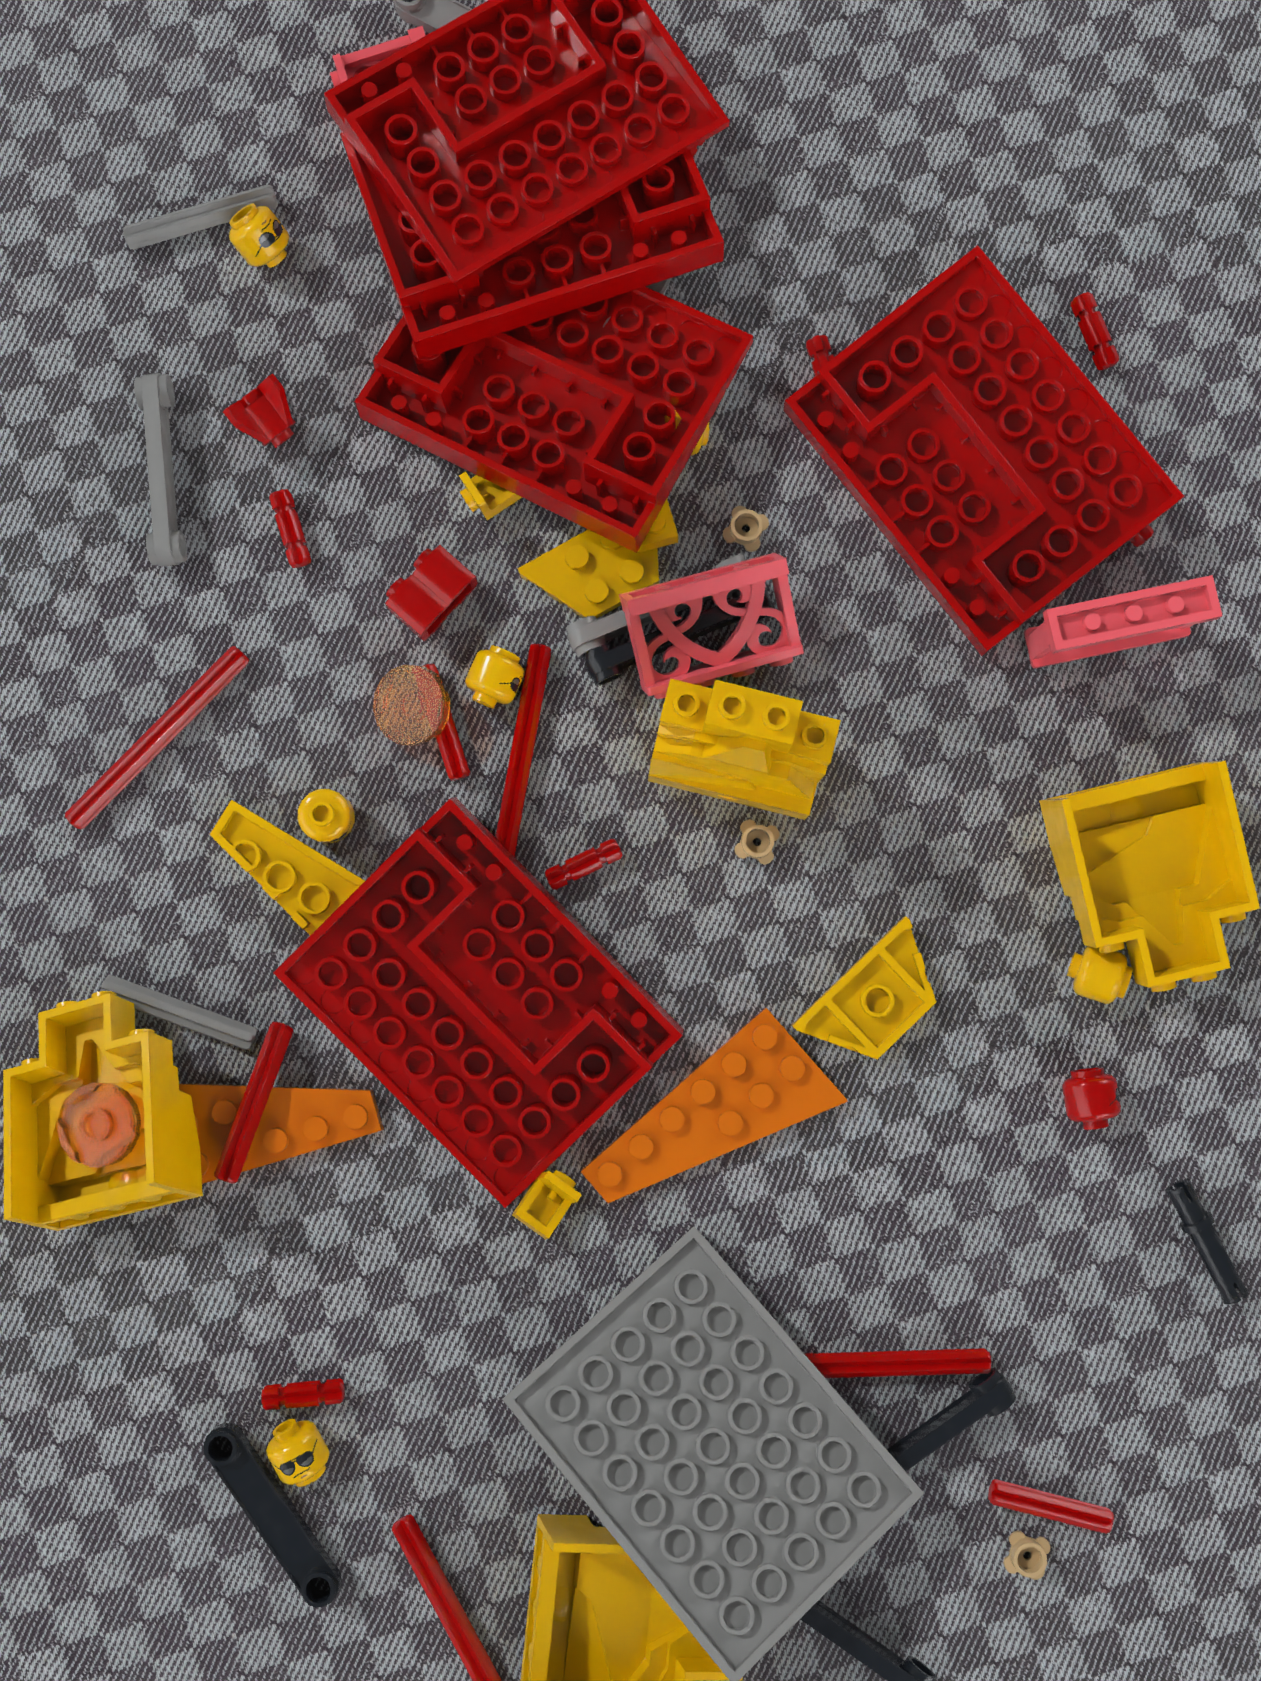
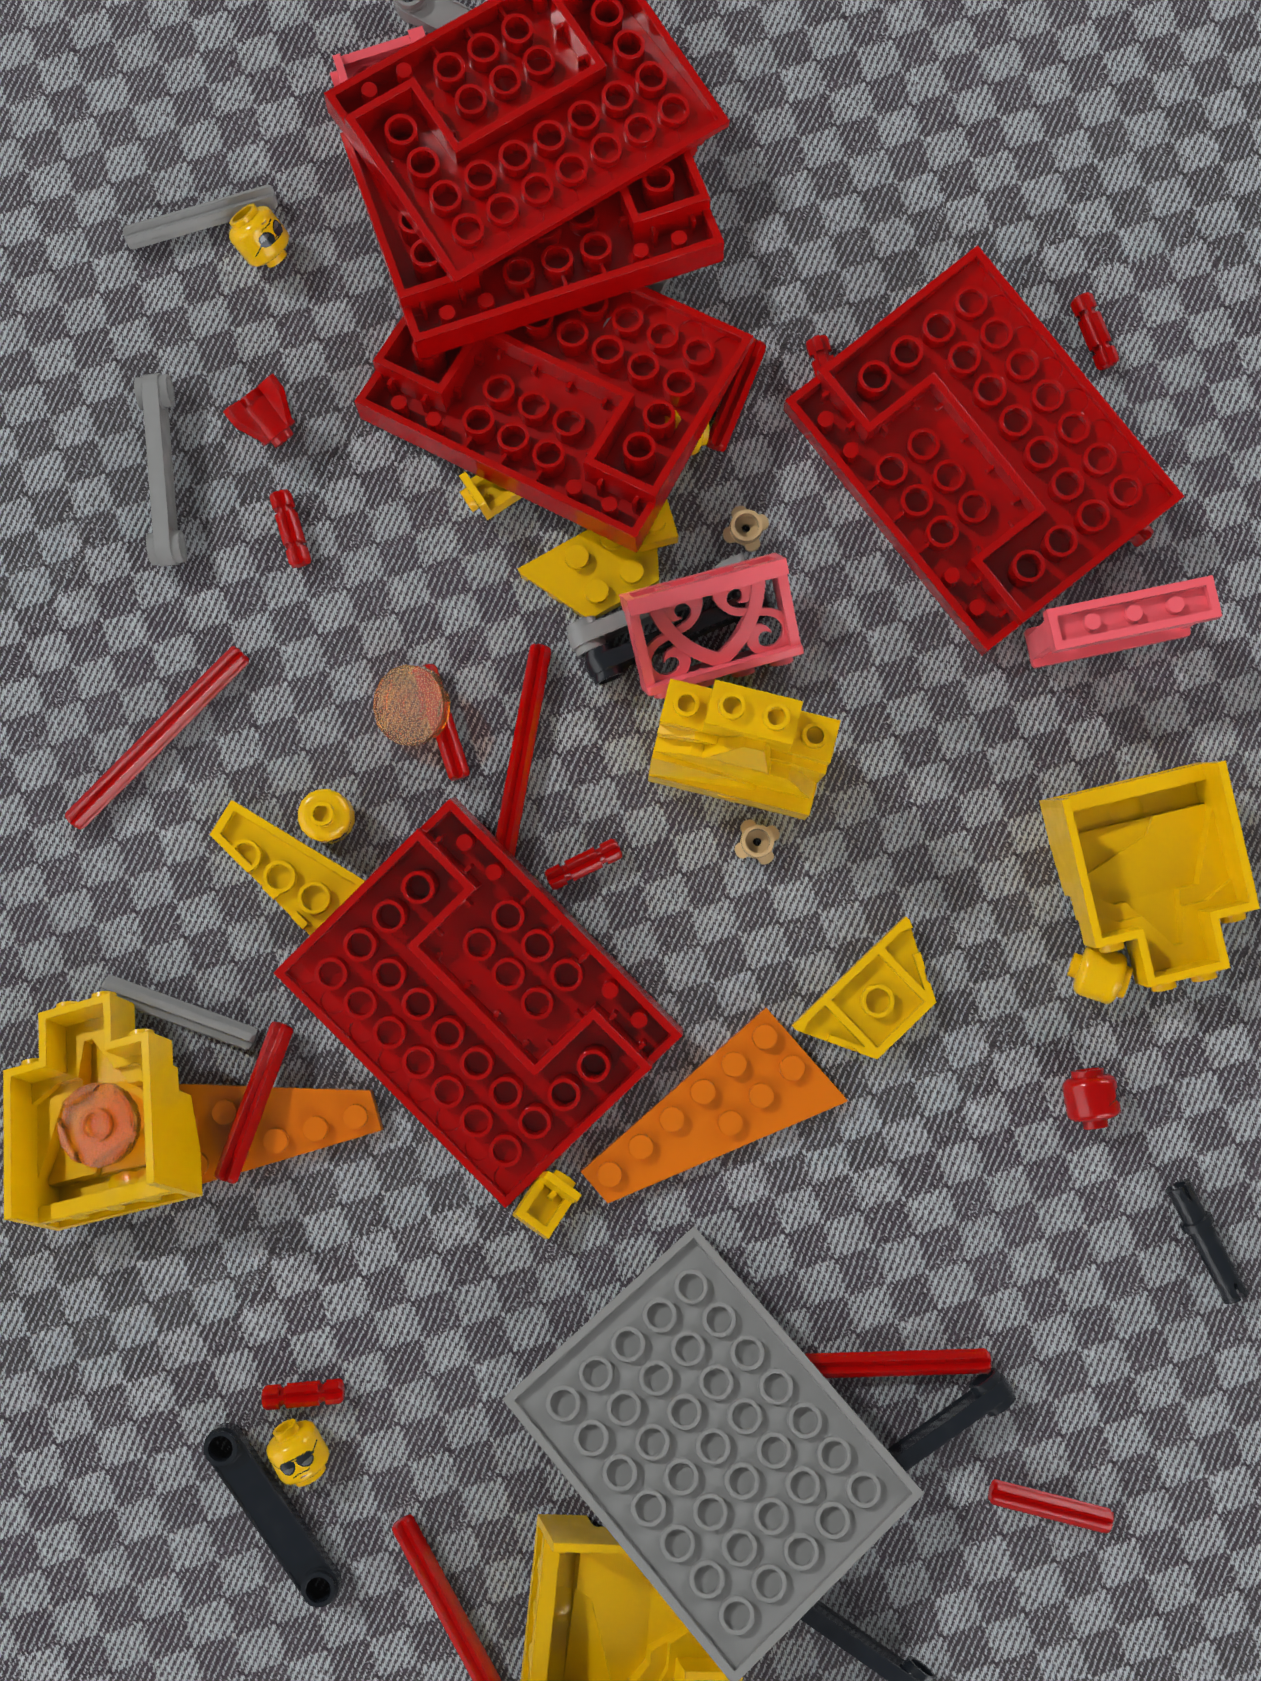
(430, 592): red brick -> none
(494, 676): yellow head -> none
(735, 398): none -> red axle
(1035, 1565): tan plate -> none

